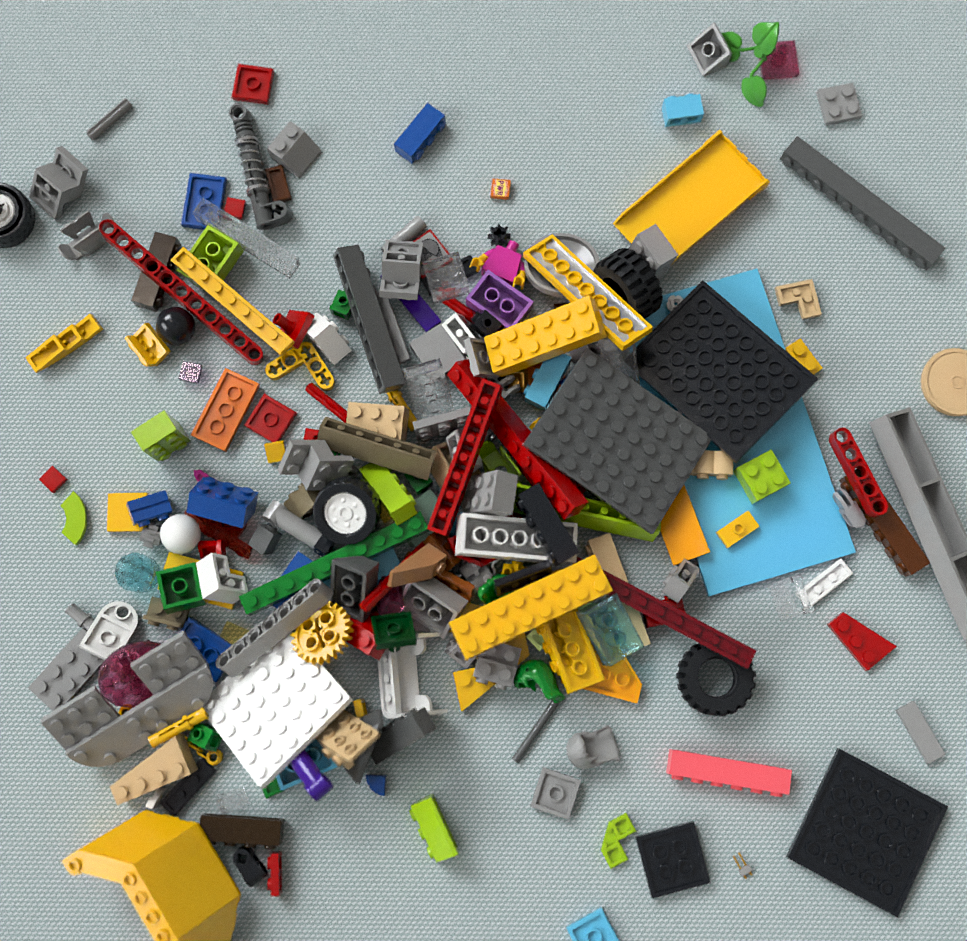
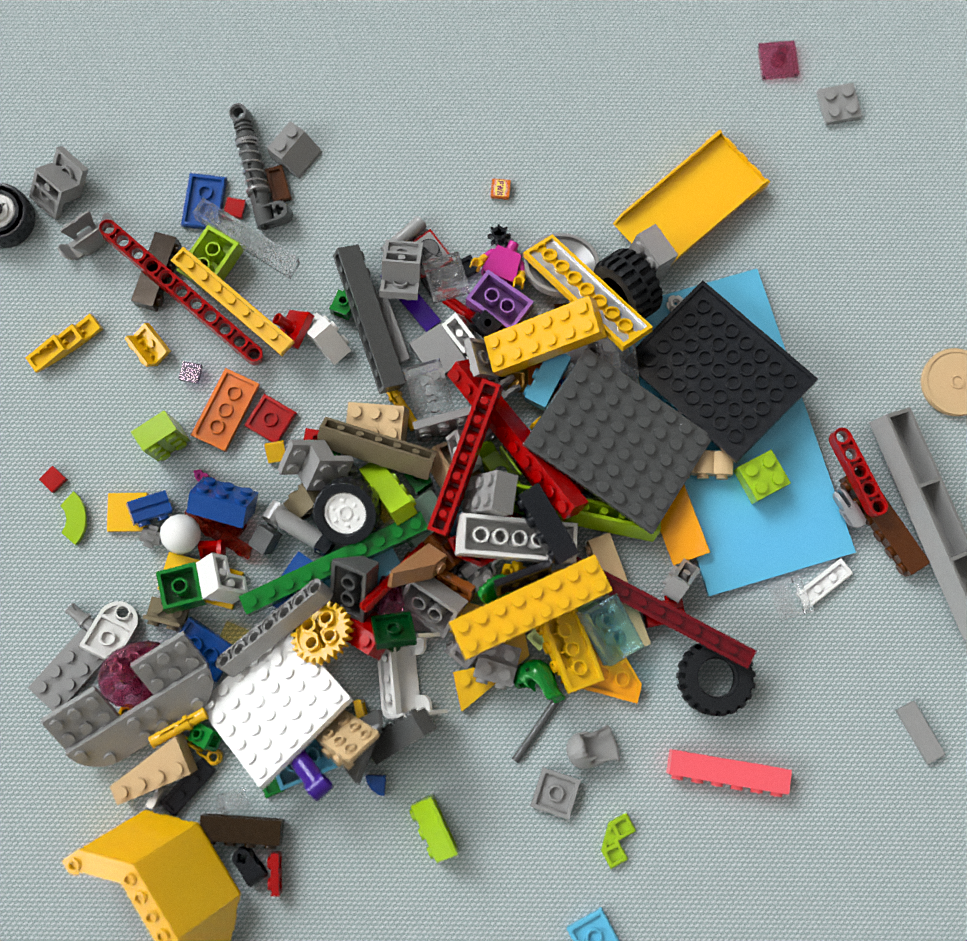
(107, 120): light grey axle -> none
(137, 572): clear light blue brick -> none
(175, 326): black piece -> none
(253, 84): red tile -> none
(301, 359): yellow beam -> none
(326, 401): red axle -> none
(420, 133): blue brick -> none
(672, 859): black plate -> none
(682, 110): medium azure brick -> none
(710, 50): light grey slope -> none
(737, 529): yellow plate -> none
(745, 869): piece -> none
(765, 37): bright green plant -> none
(801, 293): tan plate -> none
(804, 356): yellow plate -> none
(860, 641): red wing -> none
(862, 203): dark grey brick -> none
(867, 832): black plate -> none

